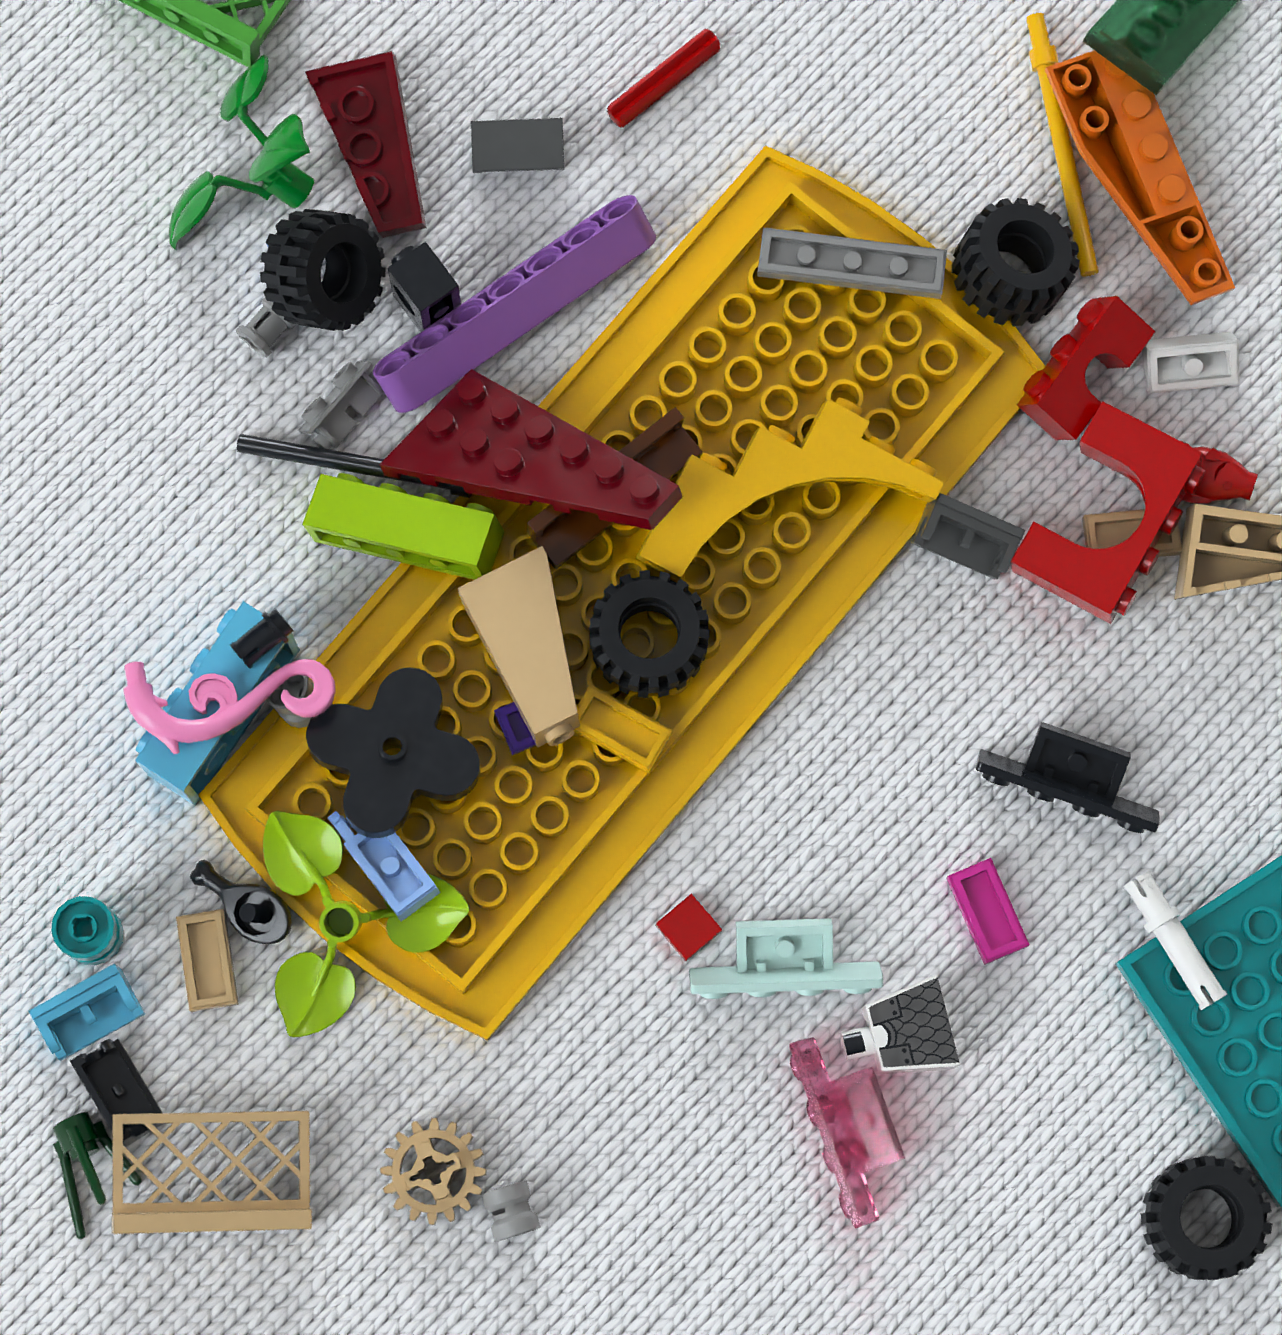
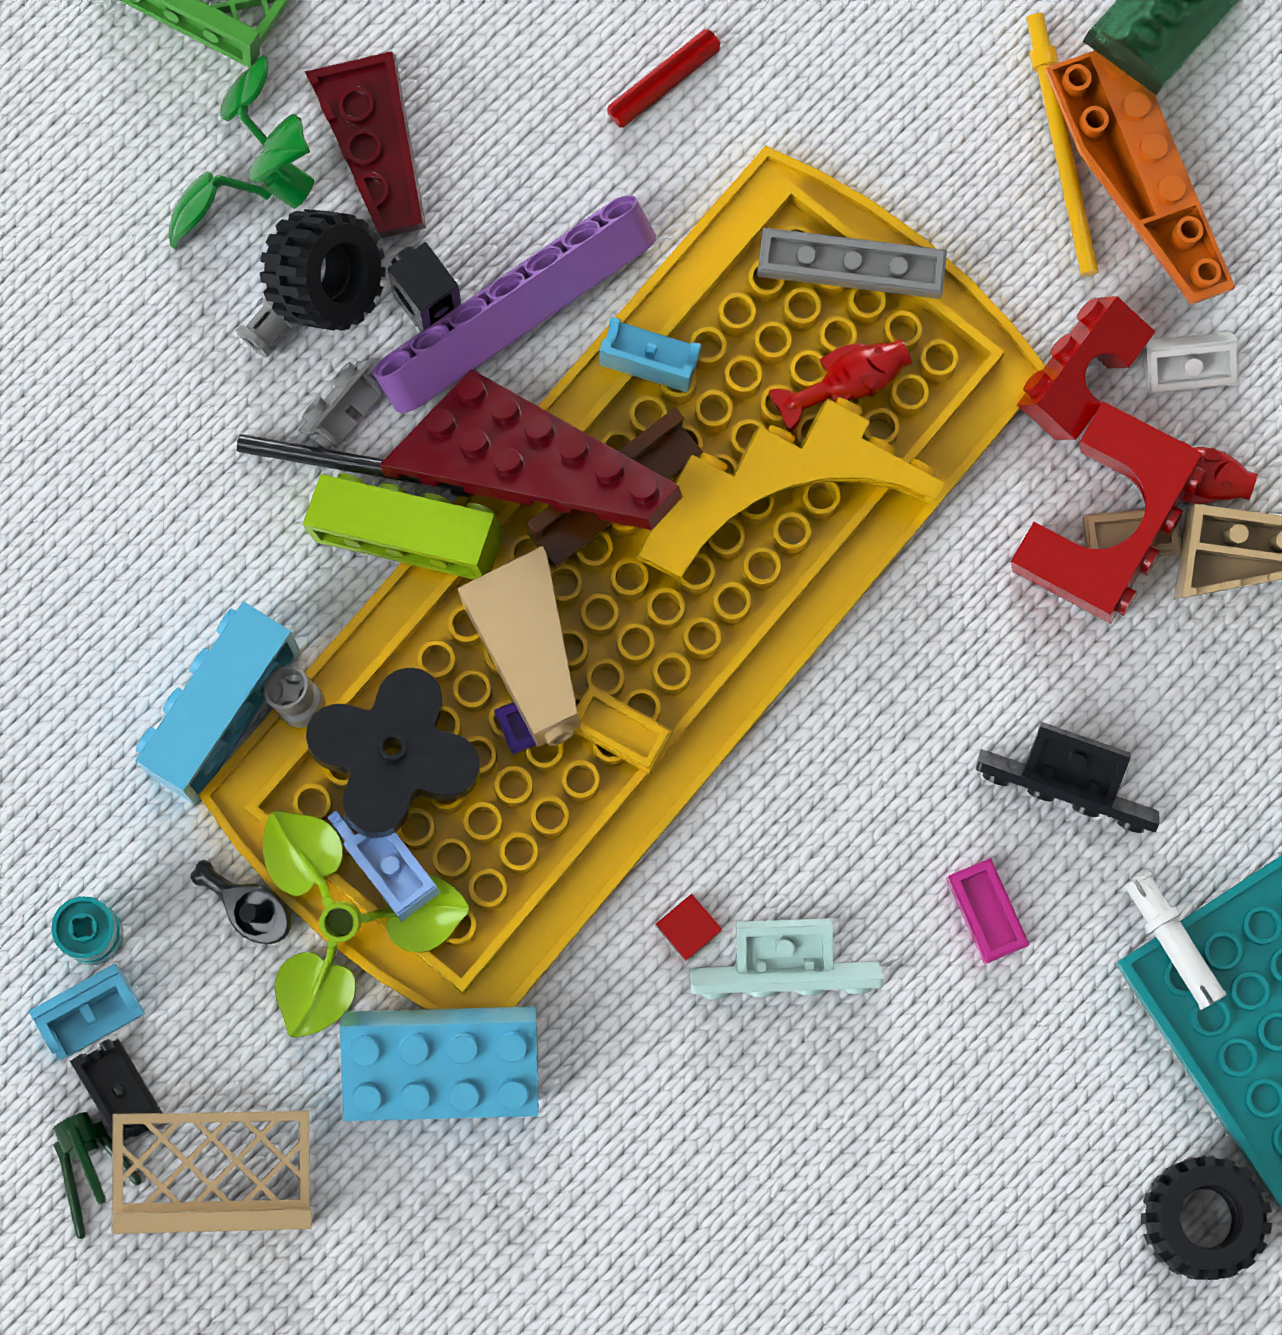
(170, 730): bright pink plant -> none
(207, 960): tan tile -> none
(262, 638): black pin -> none
(425, 1150): tan gear -> none
(439, 1063): none -> medium azure brick
(510, 1211): light grey wheel -> none
(517, 145): dark grey hinge -> none
(649, 355): none -> medium azure hinge
(655, 595): black tyre -> none
(851, 374): none -> red animal
(852, 1125): clear pink bracket -> none
(905, 1031): torso -> none
(967, 536): dark grey hinge -> none
(1033, 238): black tyre -> none

